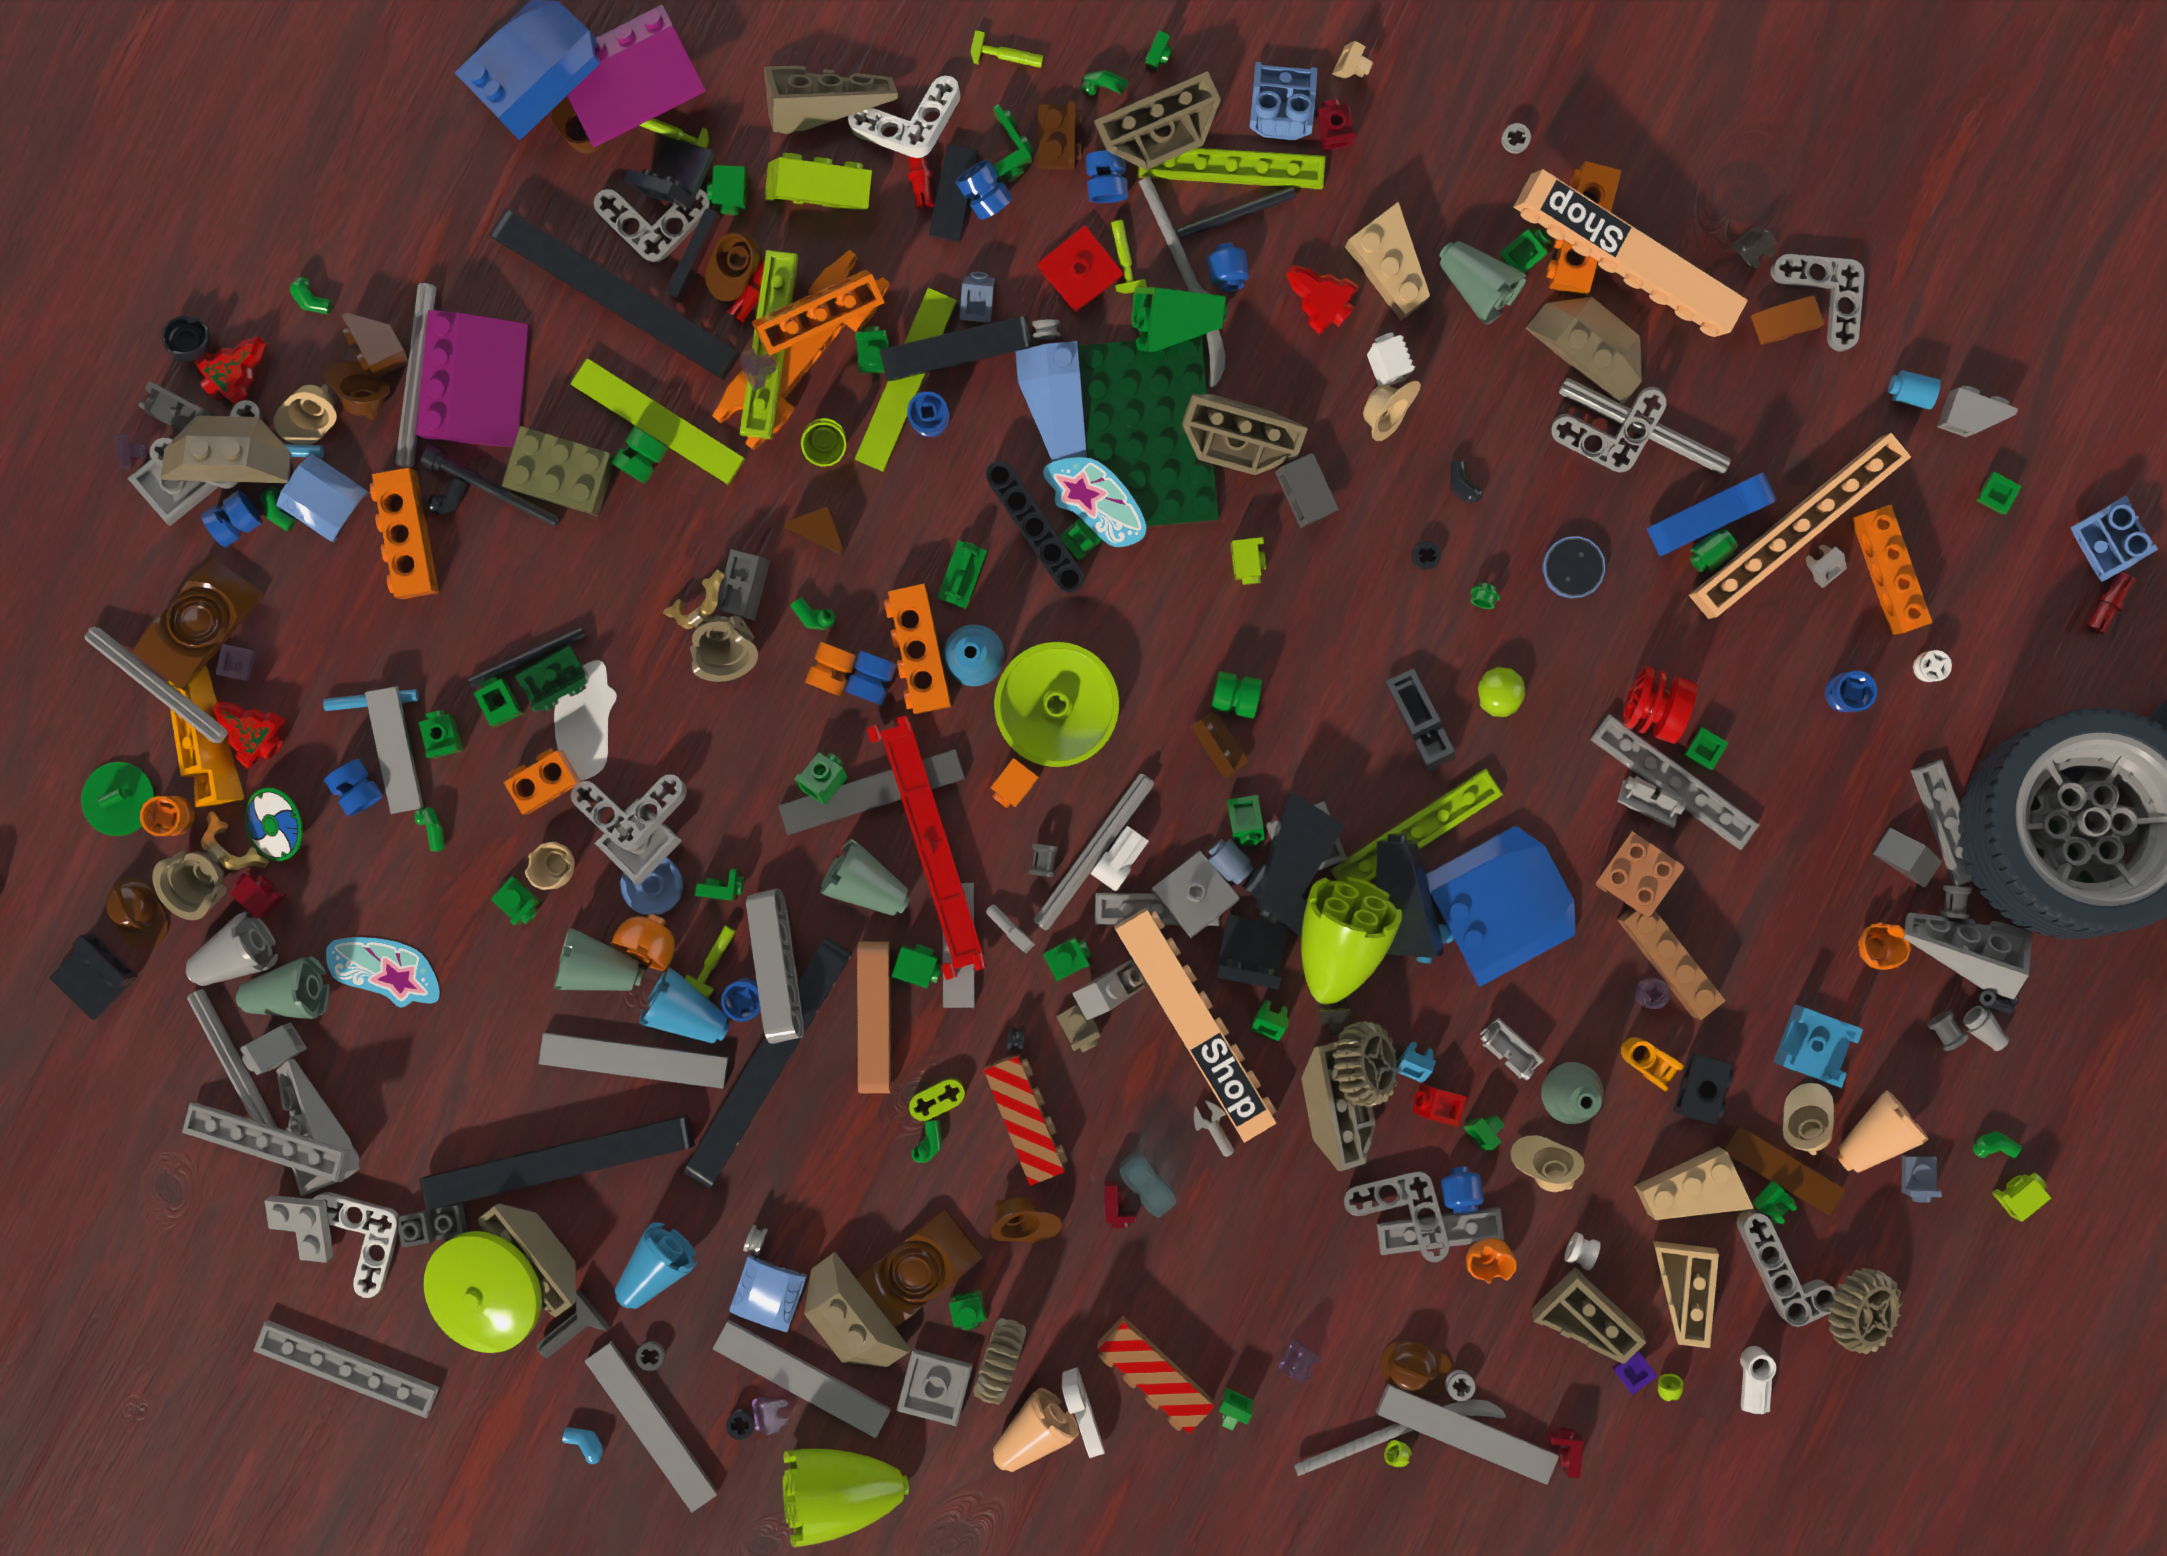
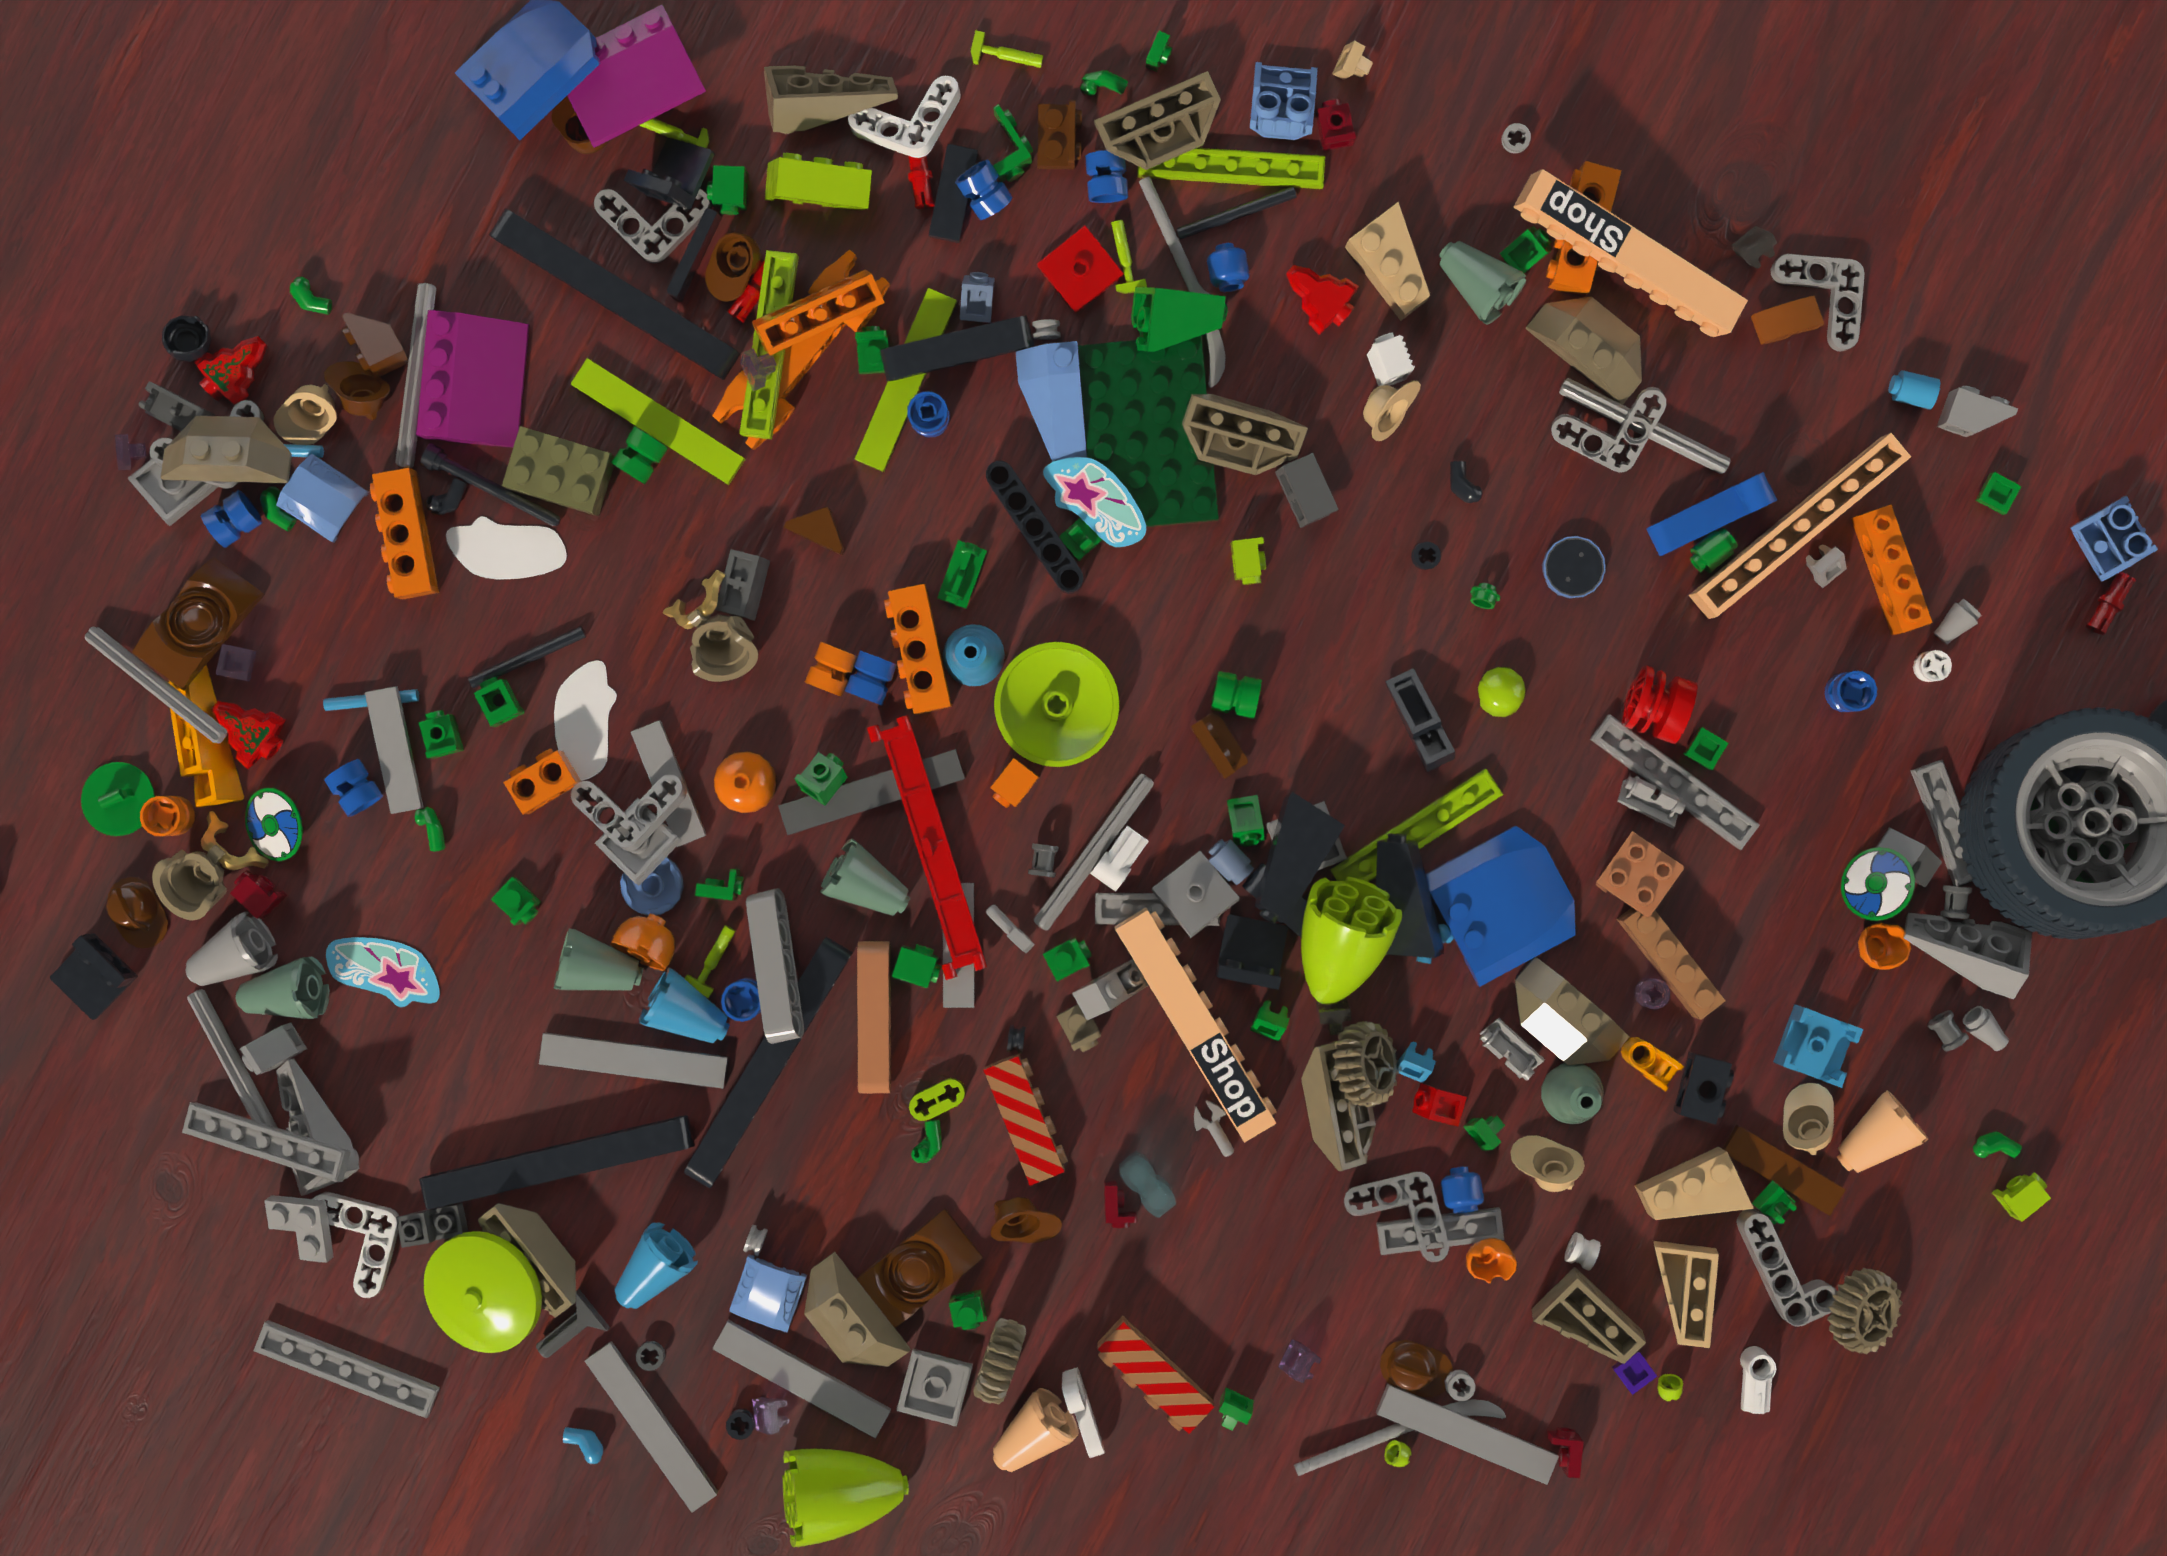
(506, 550): none -> white sticker
(550, 866): tan hair -> none
(553, 678): dark green bracket -> none
(661, 761): none -> light grey tile
(745, 782): none -> orange cylinder
(813, 618): green arm -> none
(820, 435): lime helmet -> none
(1564, 1017): none -> dark tan wedge
(1878, 884): none -> shield
(1920, 1177): sand blue bracket -> none
(1957, 621): none -> light grey cone
(1994, 1003): black arm -> none

